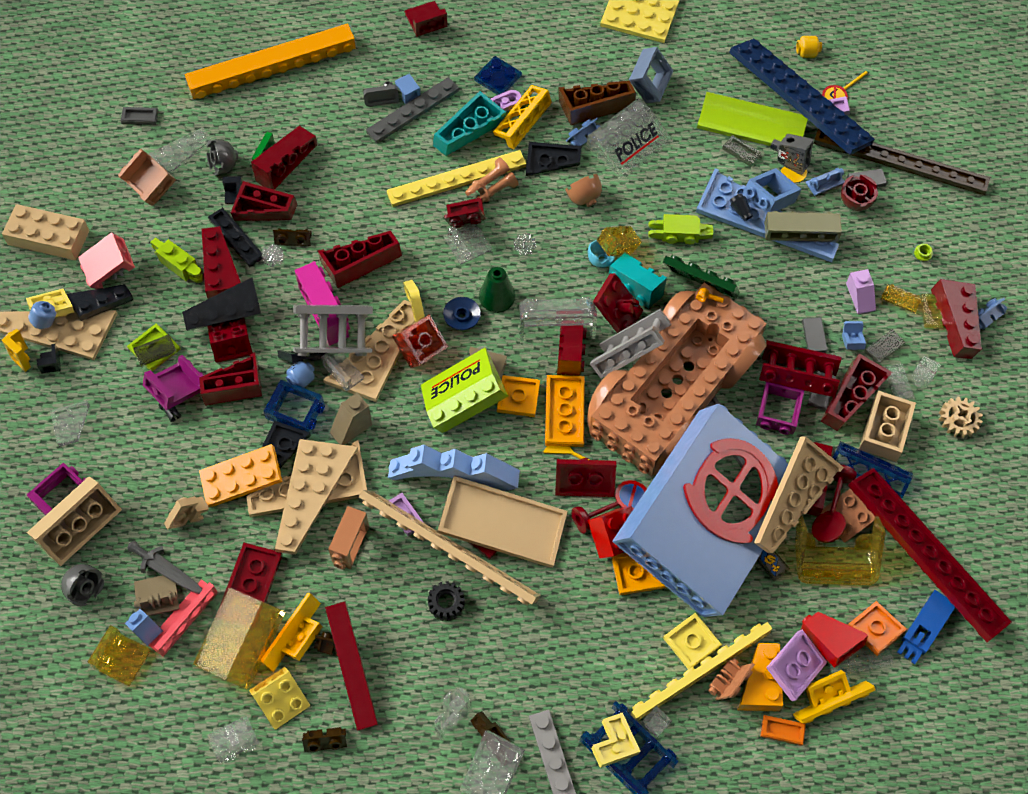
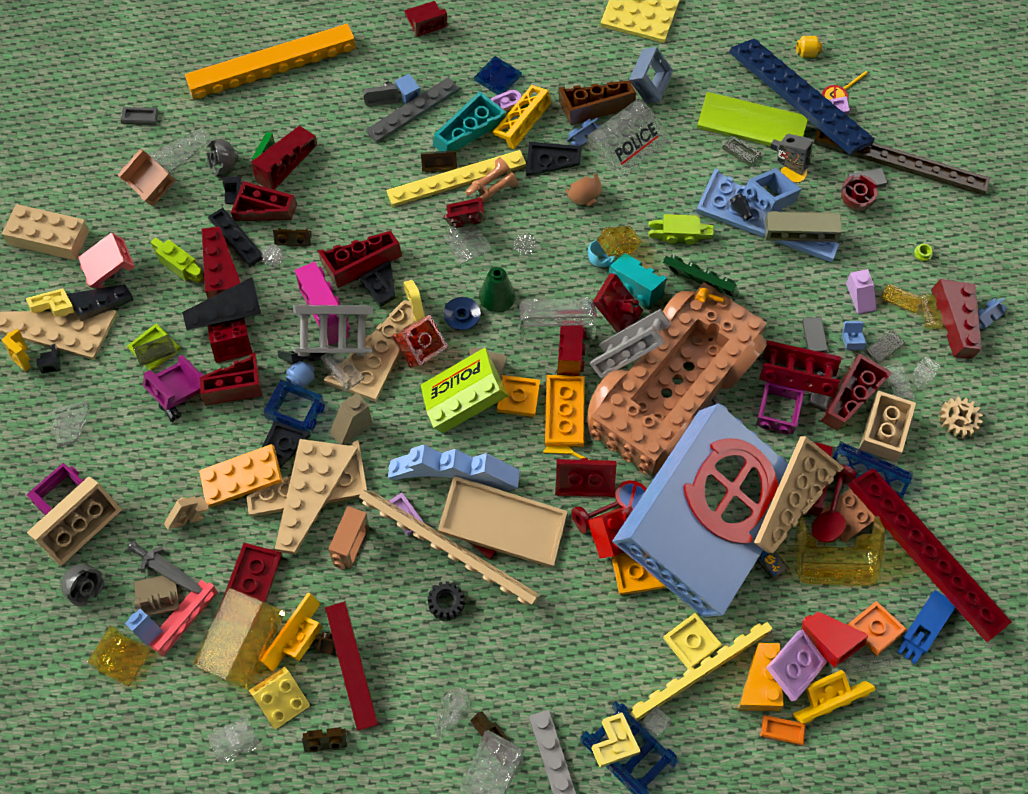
(42, 315): medium blue head -> none
(380, 284): none -> black wing
(439, 160): none -> dark brown plate
(734, 675): nougat hinge -> none
(826, 181): medium blue hinge -> none

